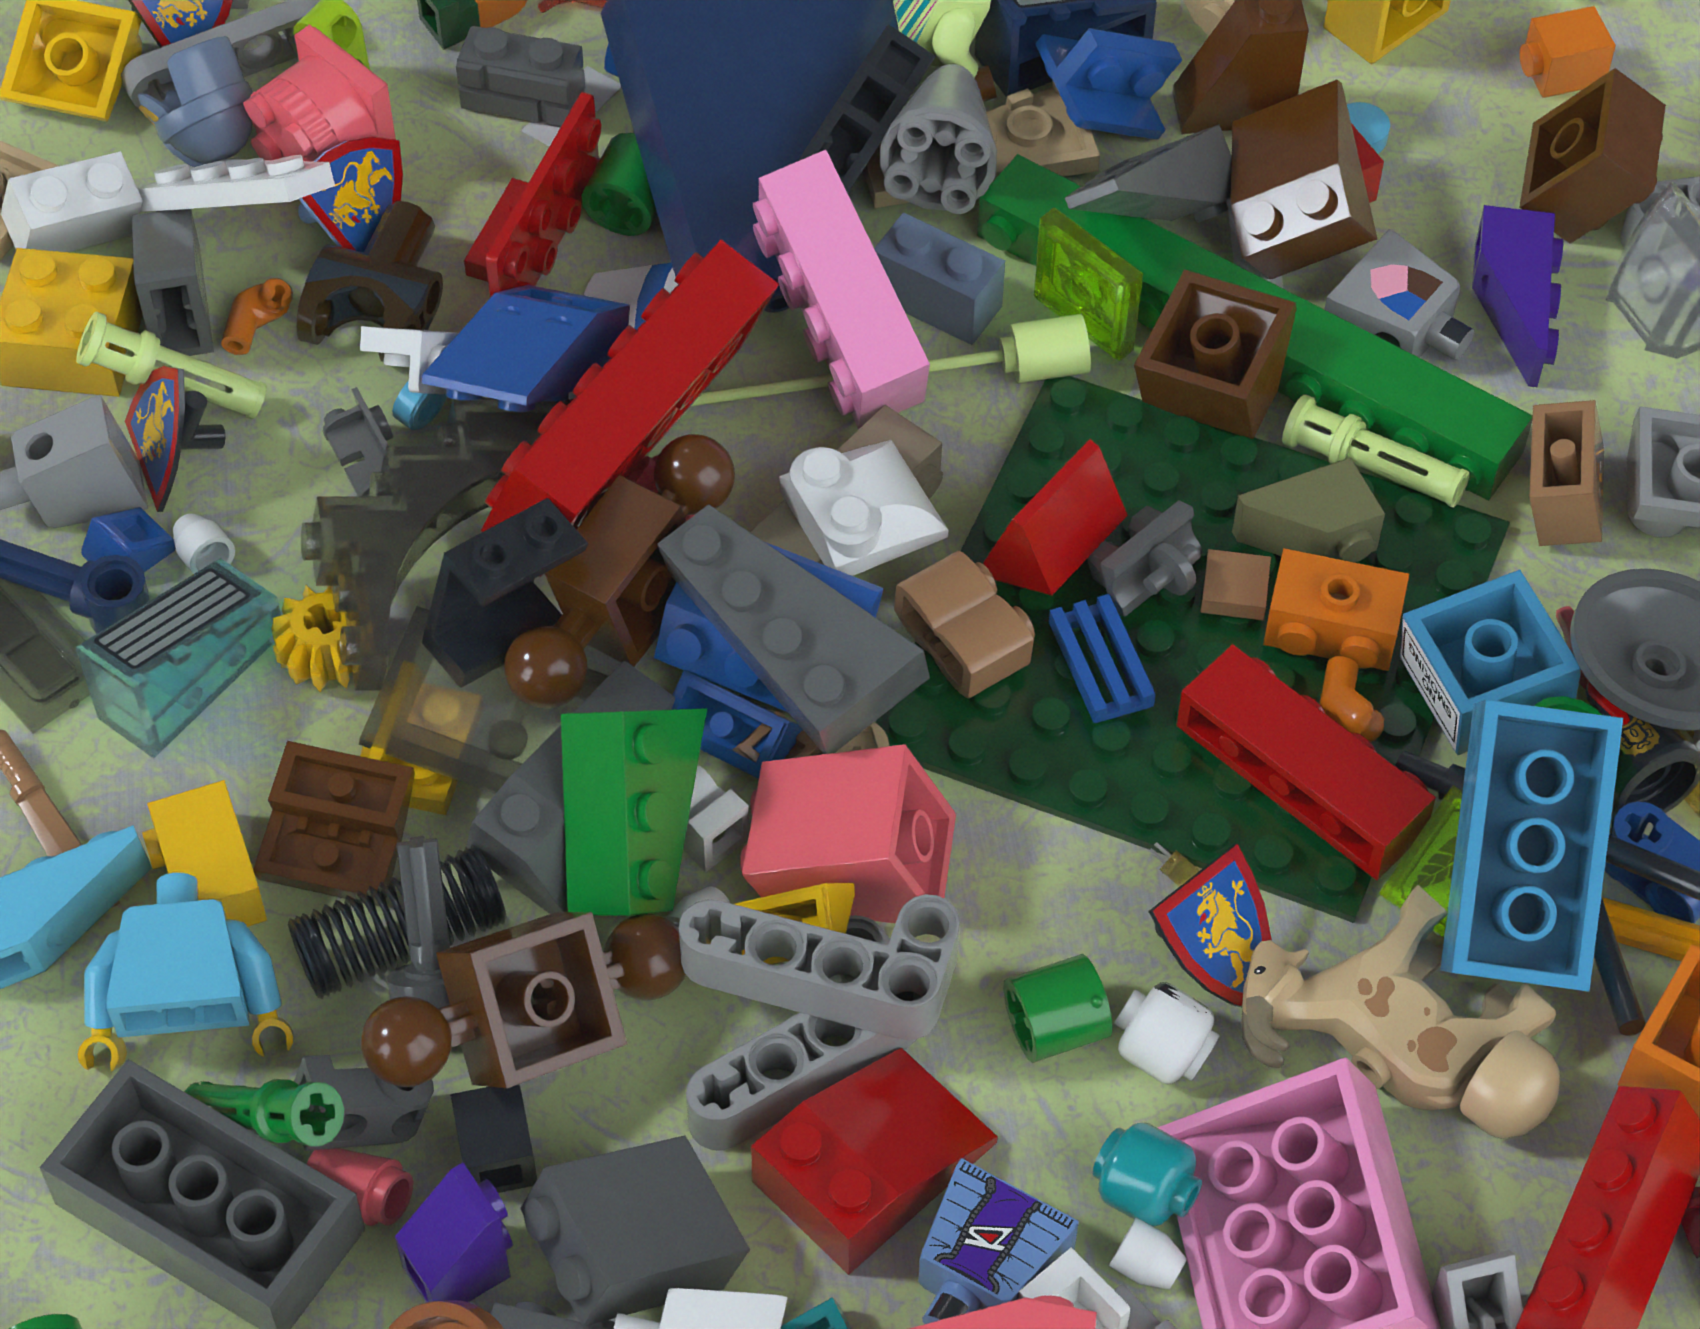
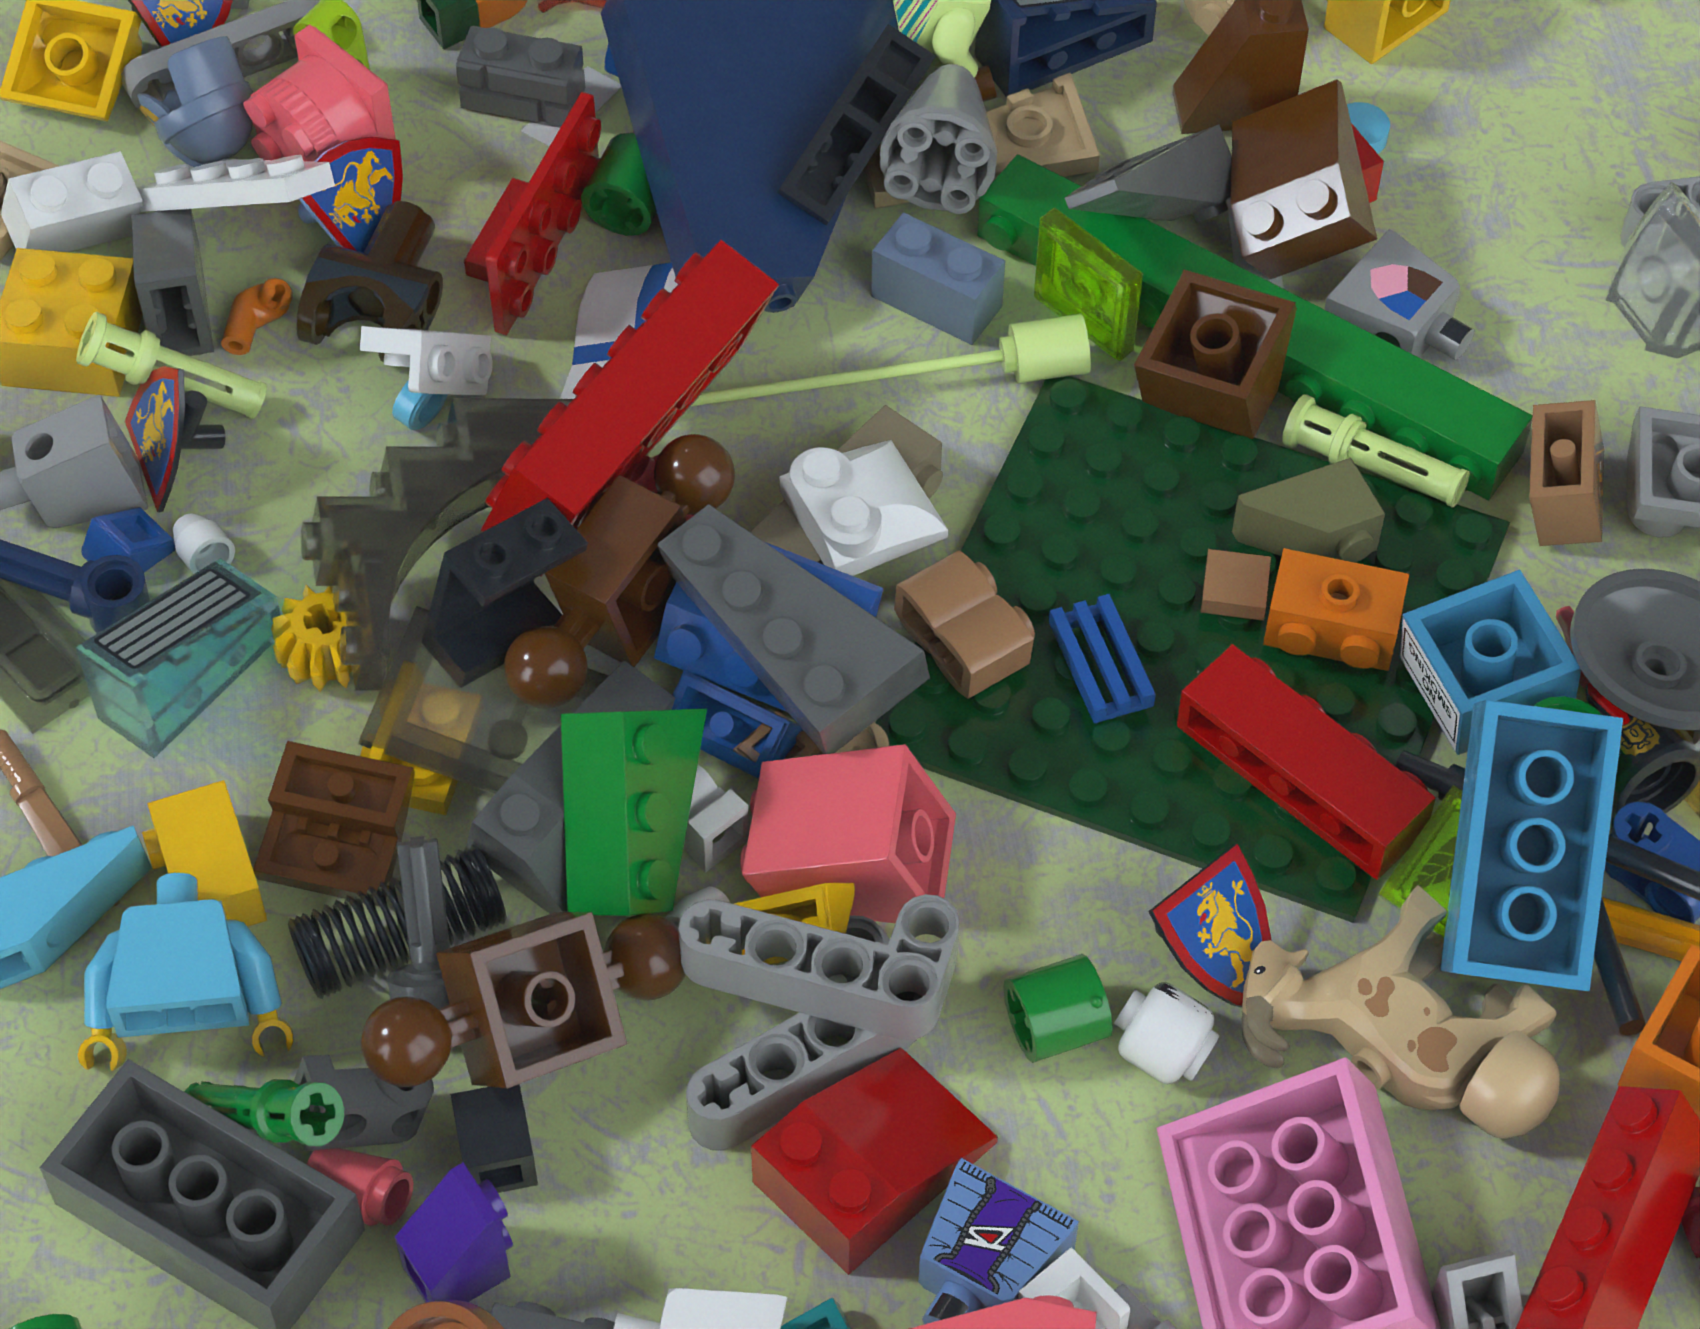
(357, 435): dark grey hinge -> none
(528, 347): blue slope -> none
(632, 1228): dark grey brick -> none
(840, 289): bright pink brick -> none
(1059, 525): red slope -> none
(1110, 79): blue bracket -> none
(1147, 1174): teal head -> none
(1148, 1256): white hose -> none
(1153, 558): dark grey hips -> none
(1176, 866): clear yellow piece -> none
(1345, 704): orange arm -> none
(1513, 283): dark purple slope -> none
(1567, 51): orange brick -> none
(1594, 155): reddish brown brick -> none

